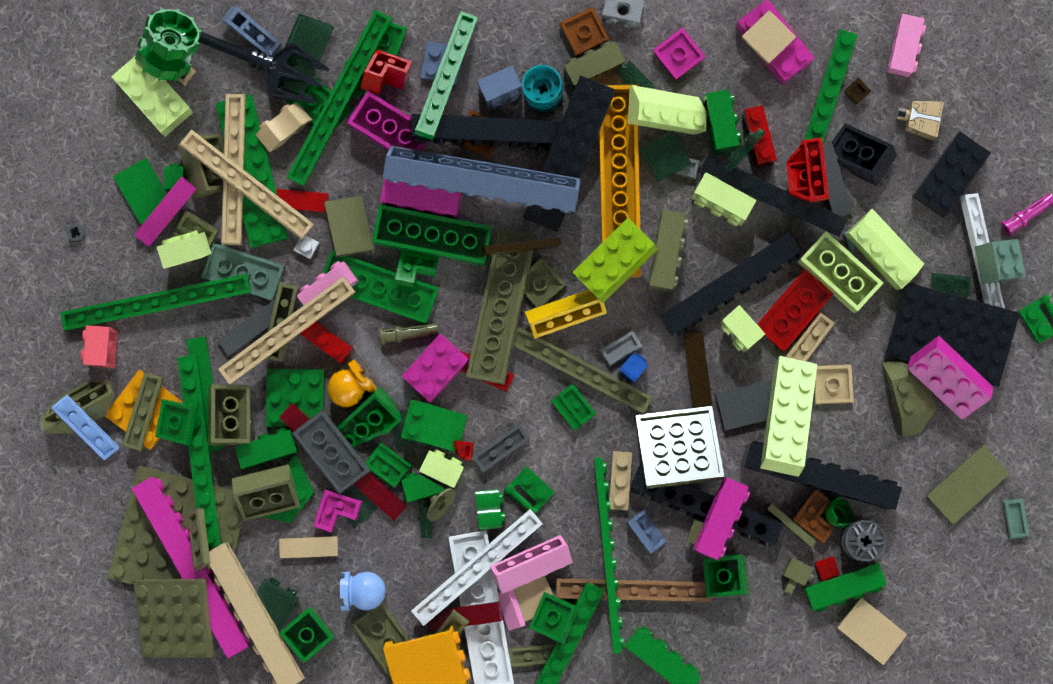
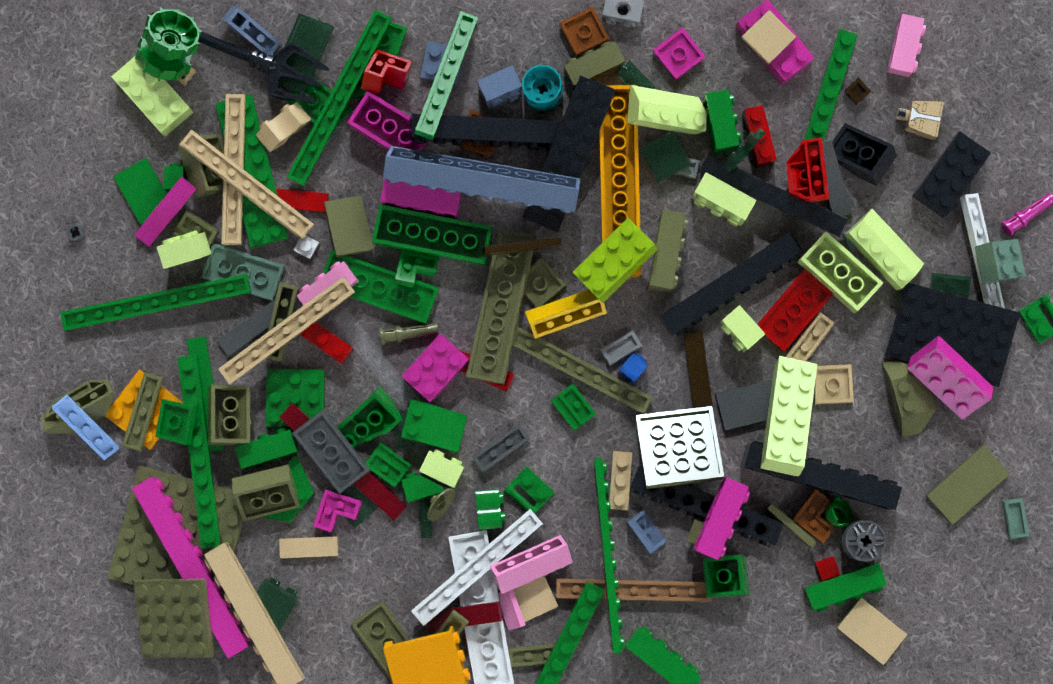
(99, 347): coral brick -> none
(198, 539): olive tile -> none
(307, 634): green brick -> none
(348, 386): light orange tile -> none
(363, 590): light blue tile -> none
(464, 449): red tile -> none
(554, 617): green plate -> none
(797, 573): olive brick -> none

